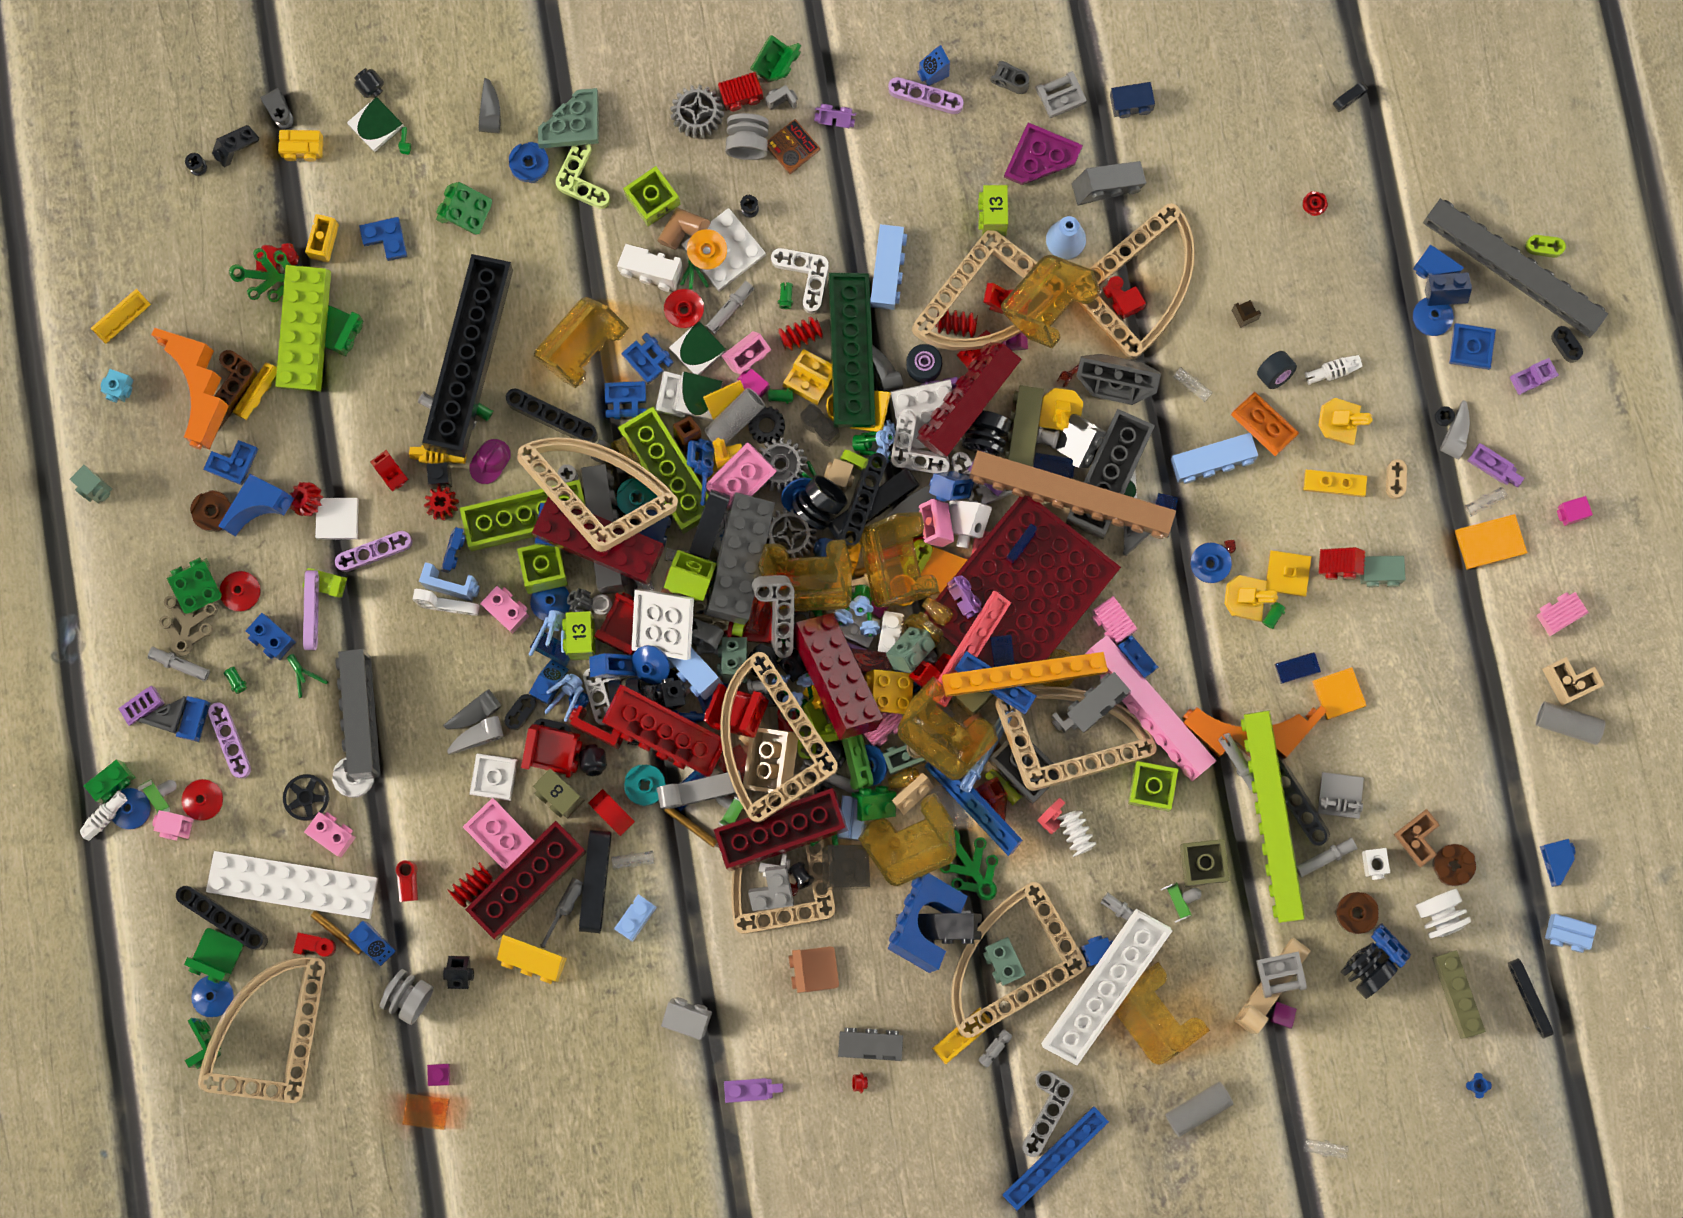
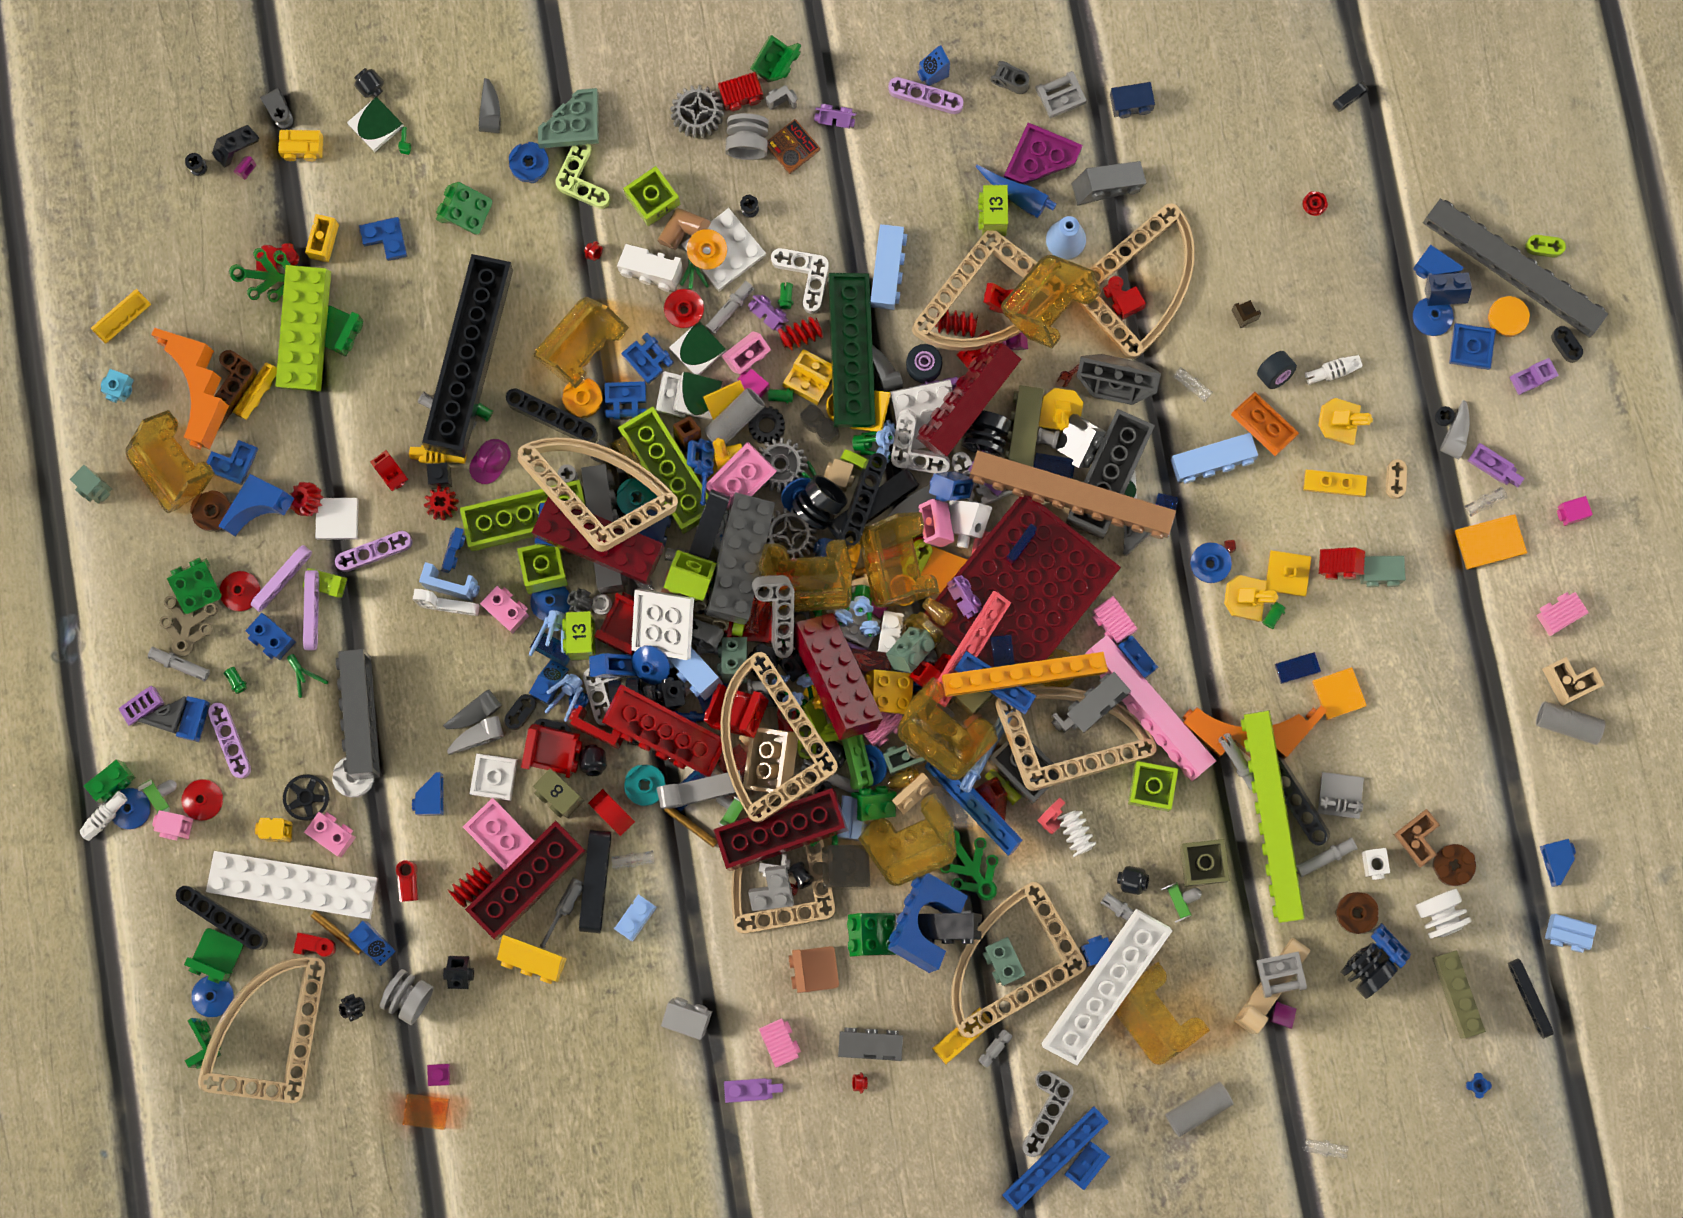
(164, 463): none -> clear yellow windscreen
(245, 167): none -> magenta slope
(274, 829): none -> yellow brick
(281, 578): none -> lavender beam
(351, 1007): none -> black gear
(430, 797): none -> blue slope
(584, 399): none -> light orange tile
(593, 251): none -> red plate
(774, 315): none -> medium lavender hinge
(779, 1042): none -> bright pink brick
(870, 933): none -> green bracket
(1023, 196): none -> blue piece
(1087, 1165): none -> blue hinge
(1133, 880): none -> black head
(1508, 316): none -> light orange tile

